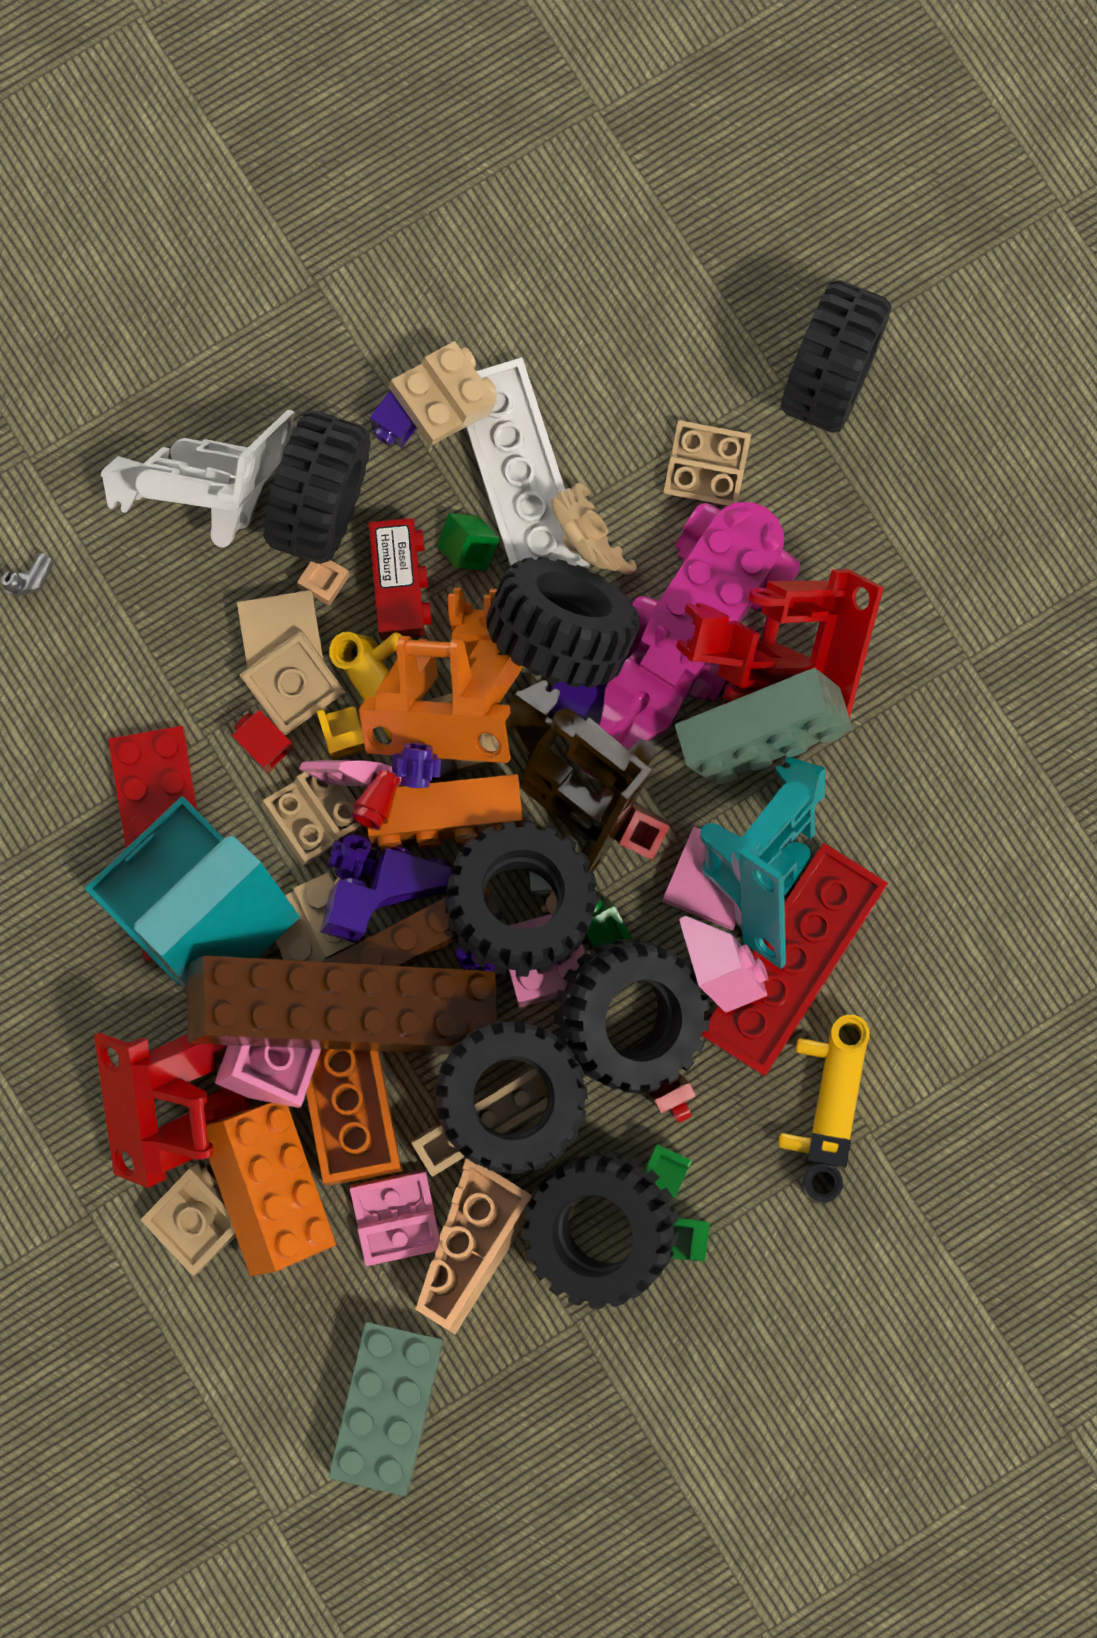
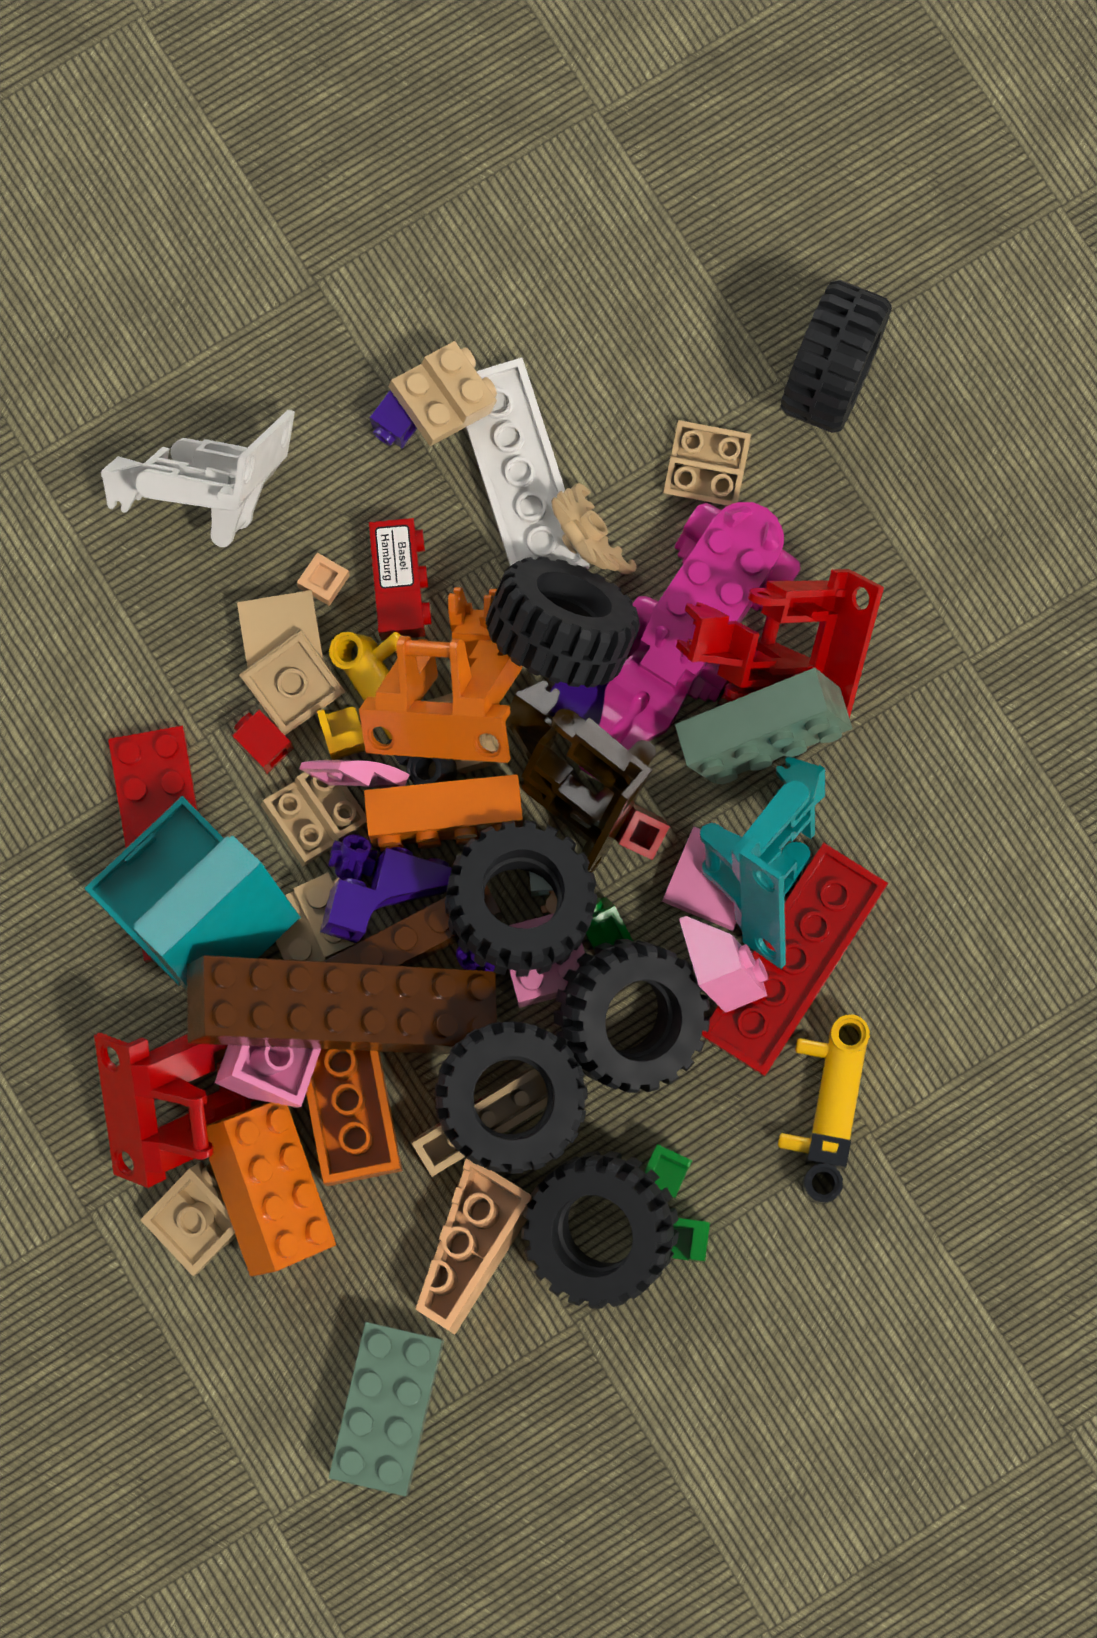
(28, 581): flat silver arm -> none
(316, 486): black tyre -> none
(376, 801): red cone -> none
(395, 1217): bright pink slope -> none
(416, 765): dark purple gear -> none
(467, 542): green panel -> none
(673, 1098): red tile -> none

